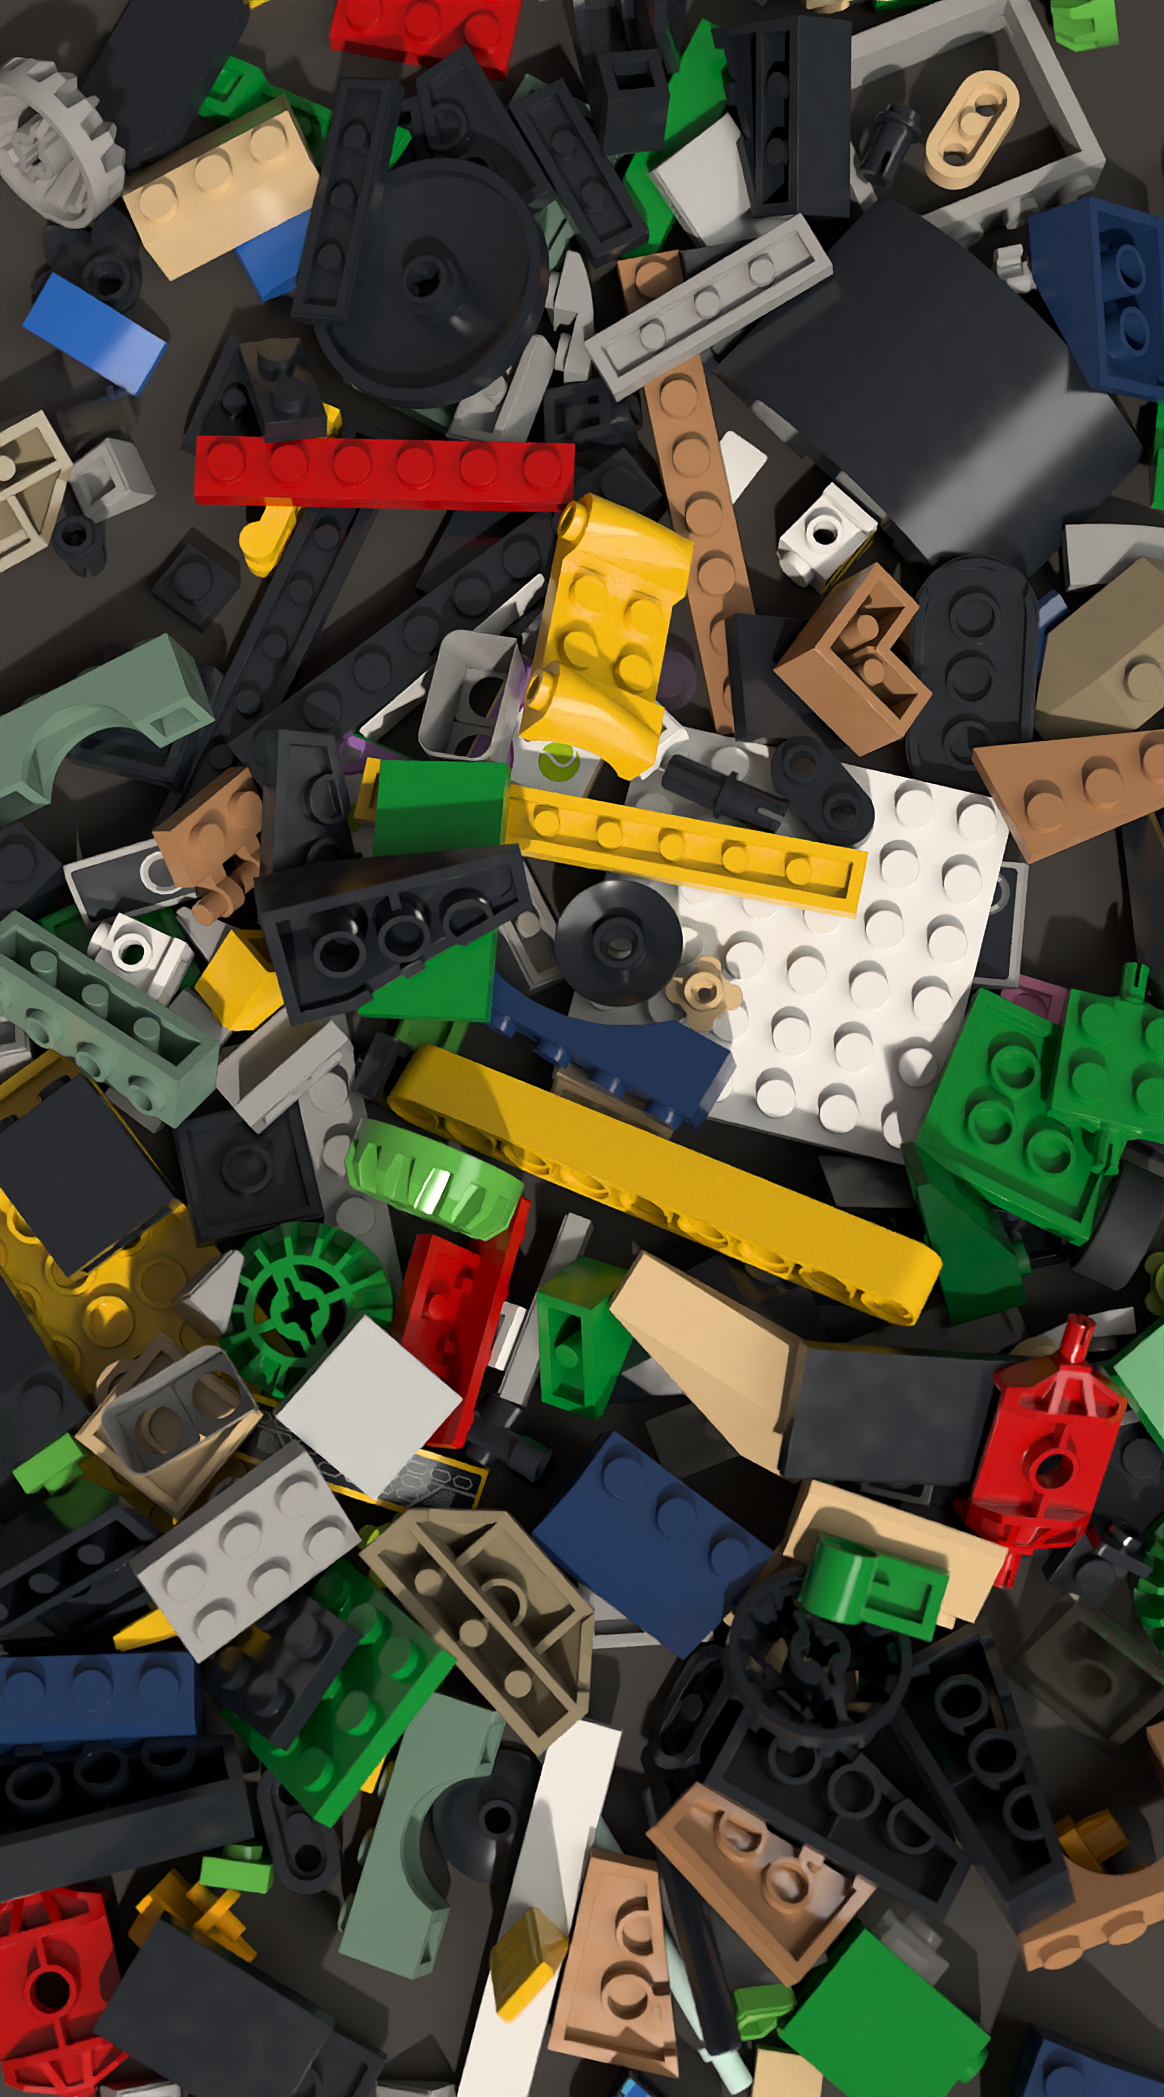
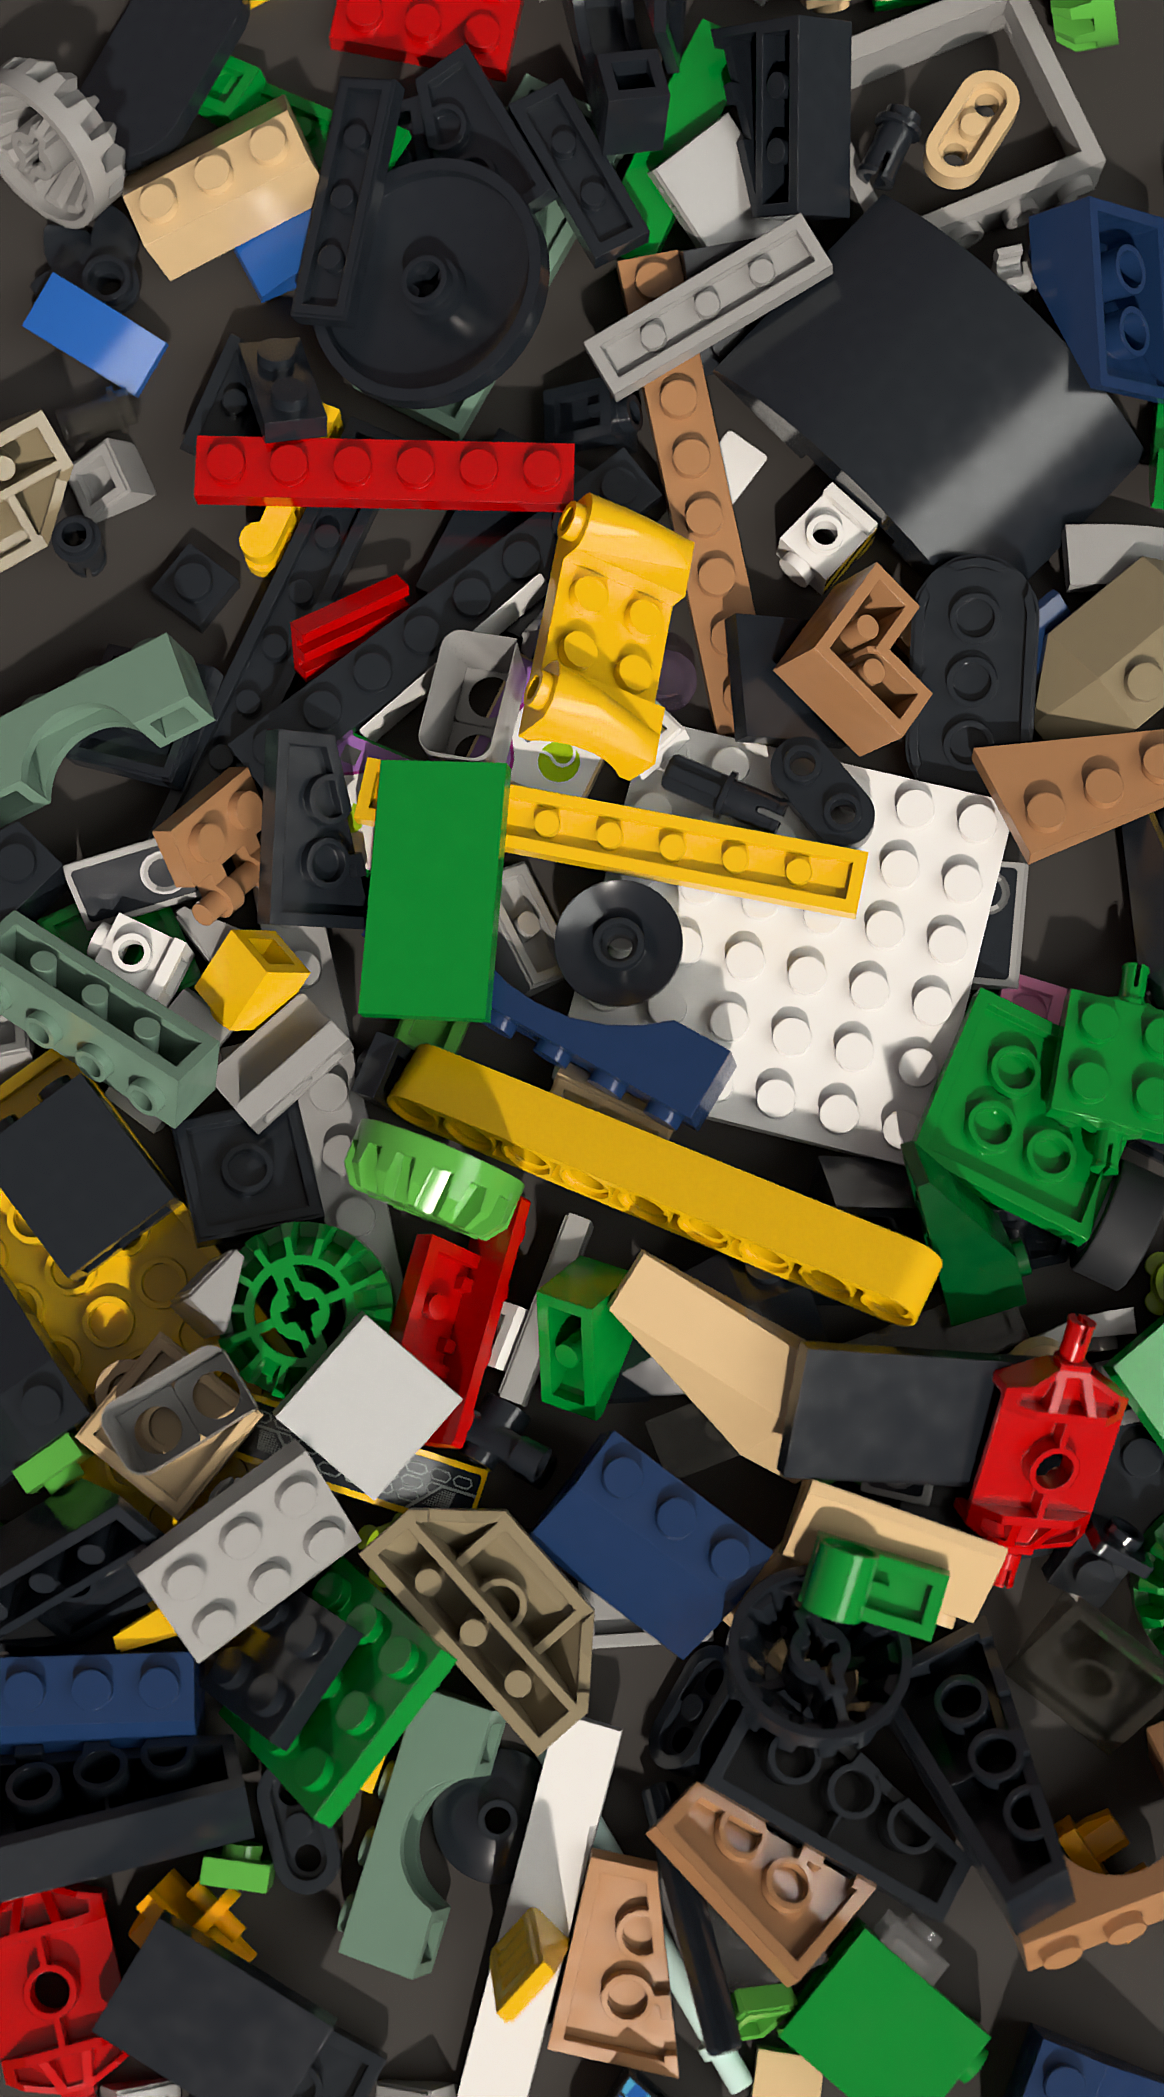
(342, 626): none -> red tile
(366, 921): black wedge -> none
(510, 403): light grey slope -> none
(573, 318): light grey slope -> none
(701, 1012): tan plate -> none

